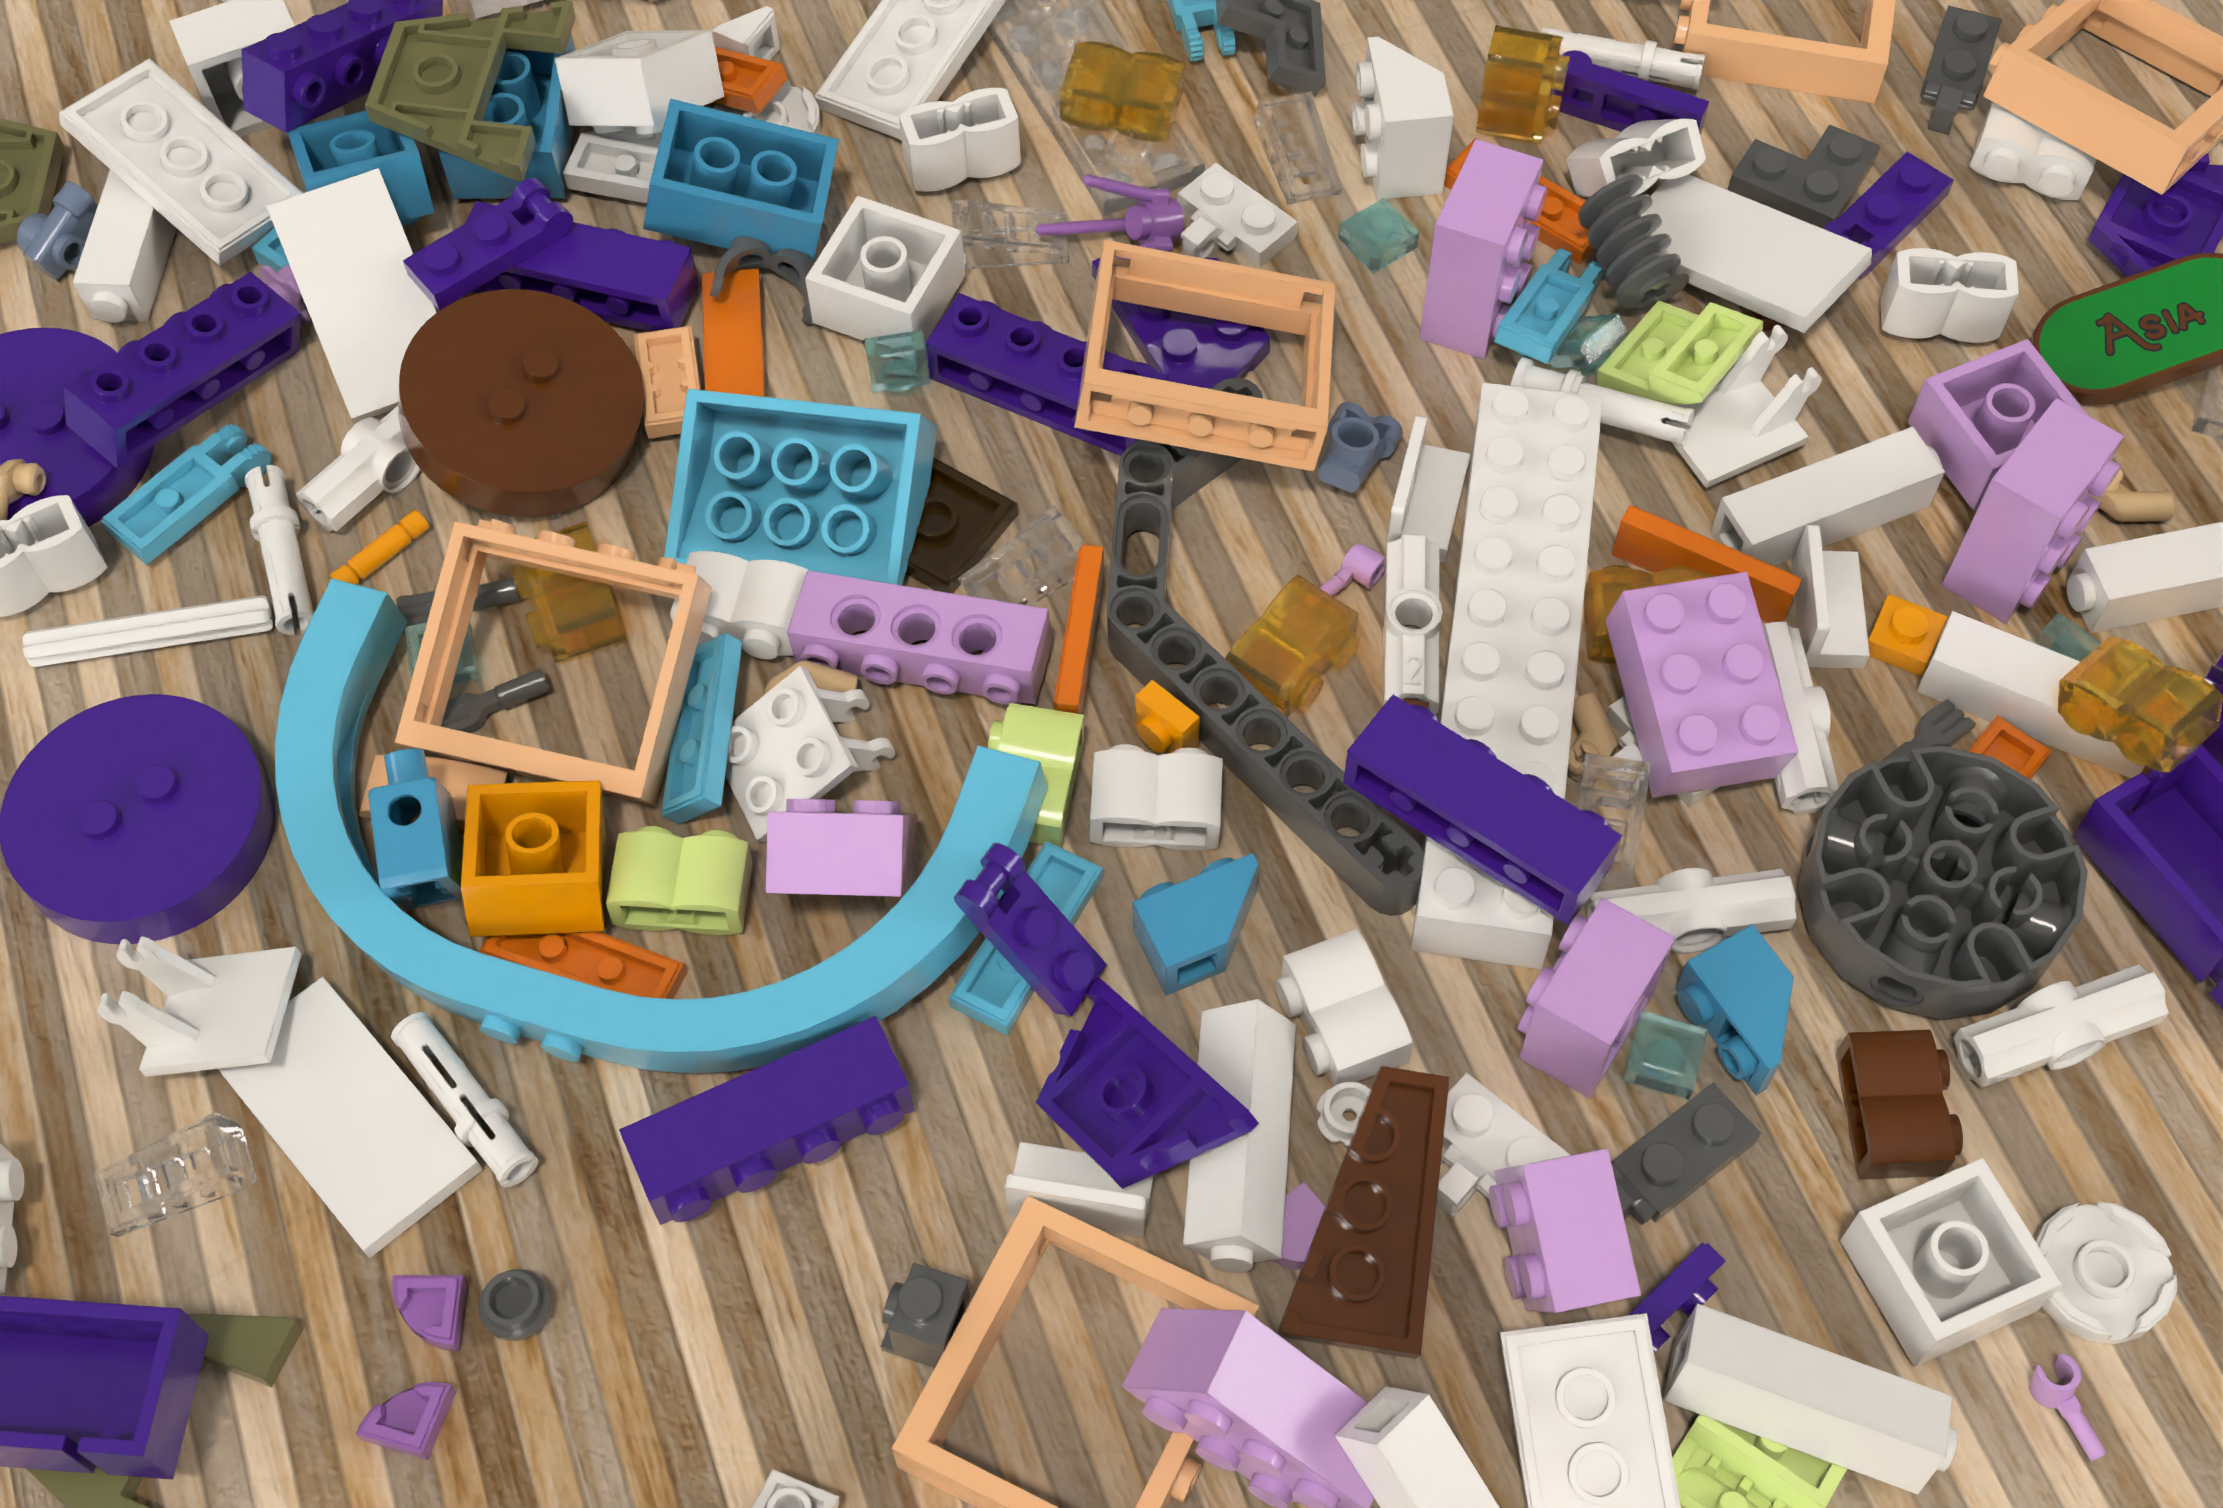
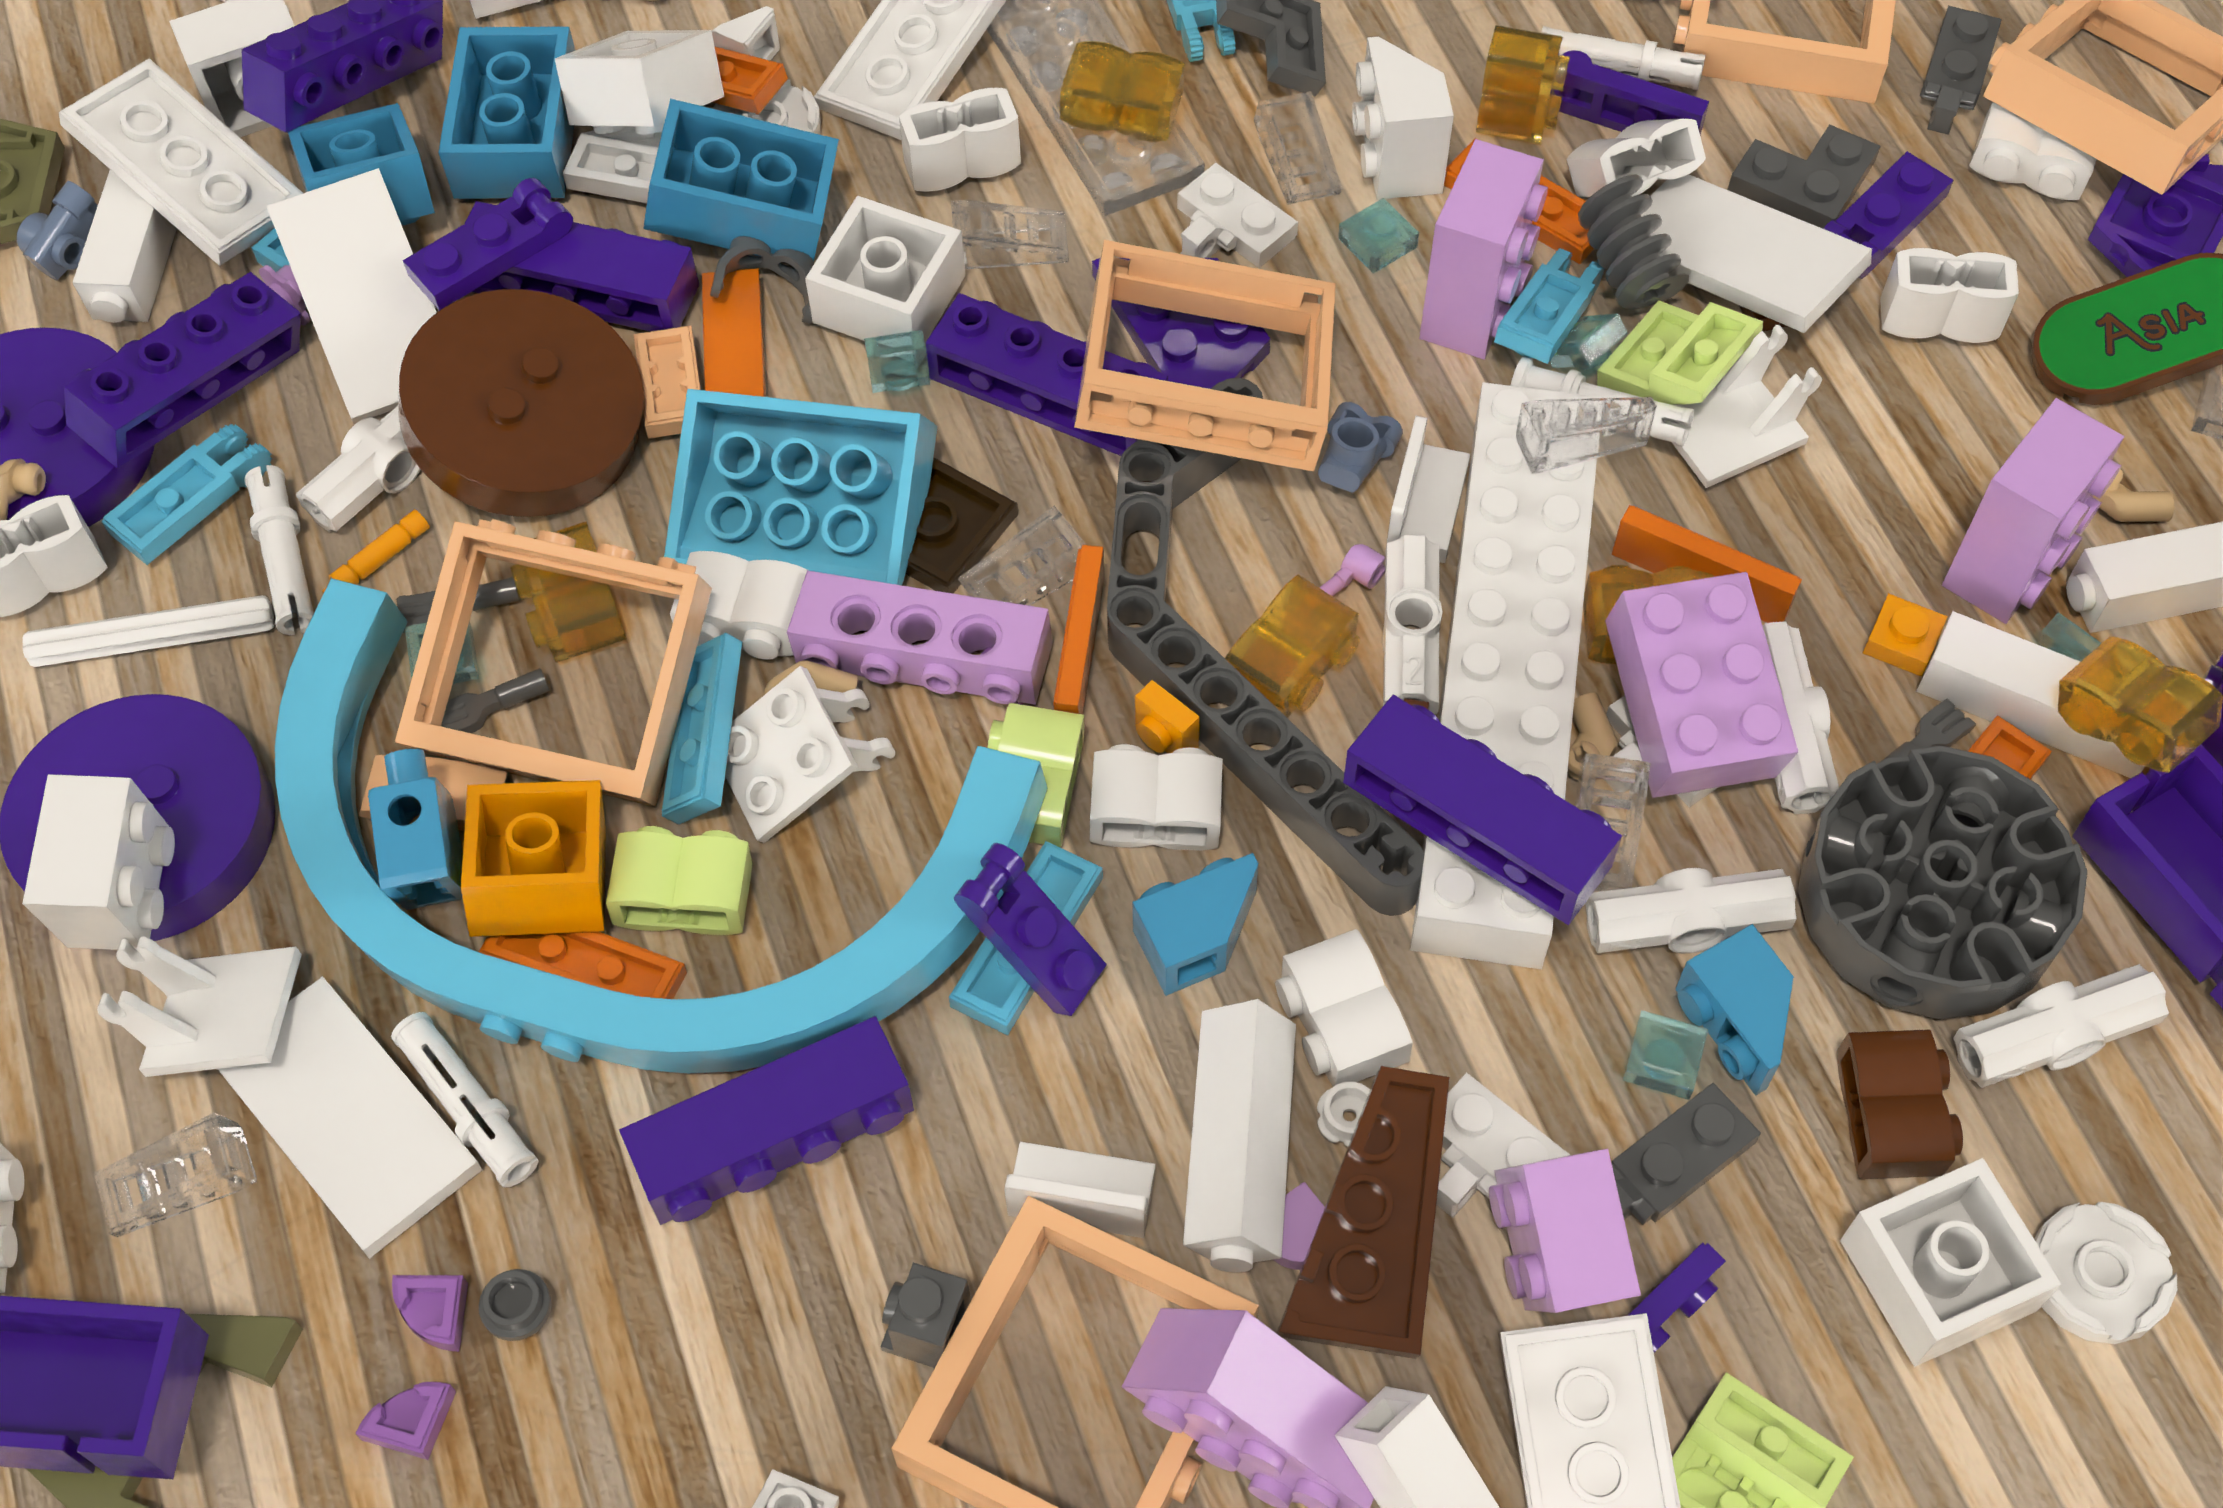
(98, 862): none -> white brick
(442, 75): olive wing -> none
(841, 852): lavender brick -> none
(1136, 1095): dark purple wing -> none
(1153, 221): medium lavender plant -> none
(1578, 430): none -> clear slope
(1592, 995): lavender brick -> none
(1811, 1399): white brick -> none
(1830, 604): white panel -> none
(1838, 493): white brick -> none
(1984, 412): lavender brick -> none
(2064, 1399): lavender hand -> none

